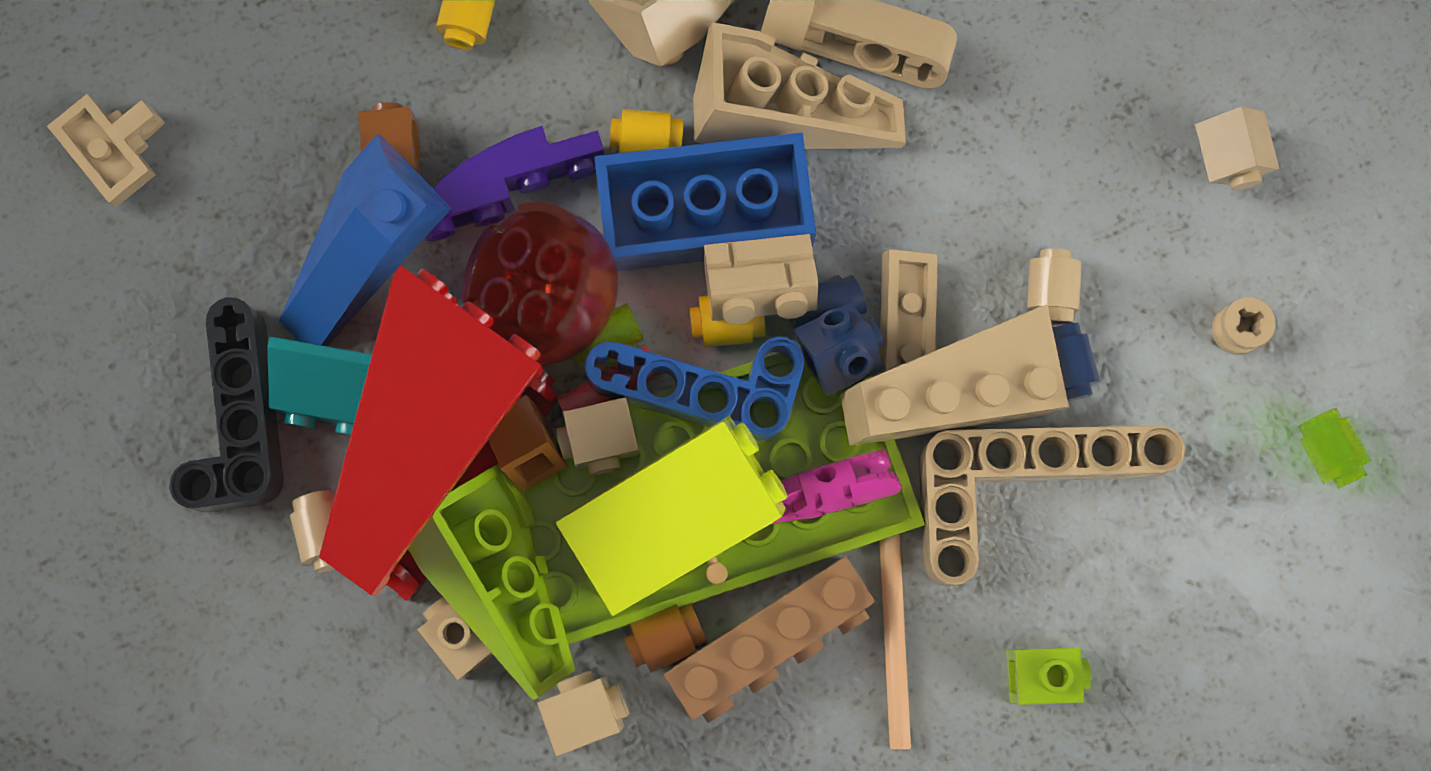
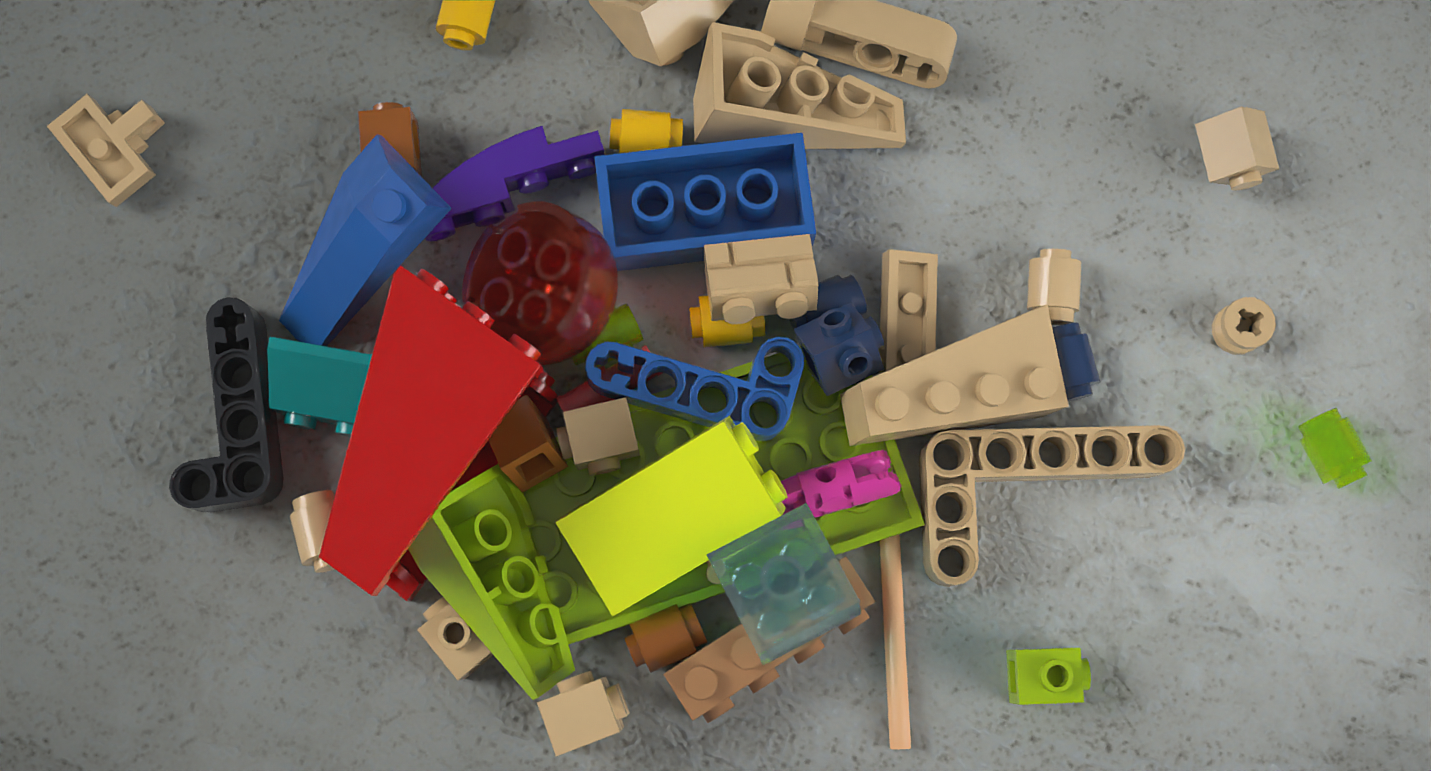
(785, 584): none -> clear light blue brick

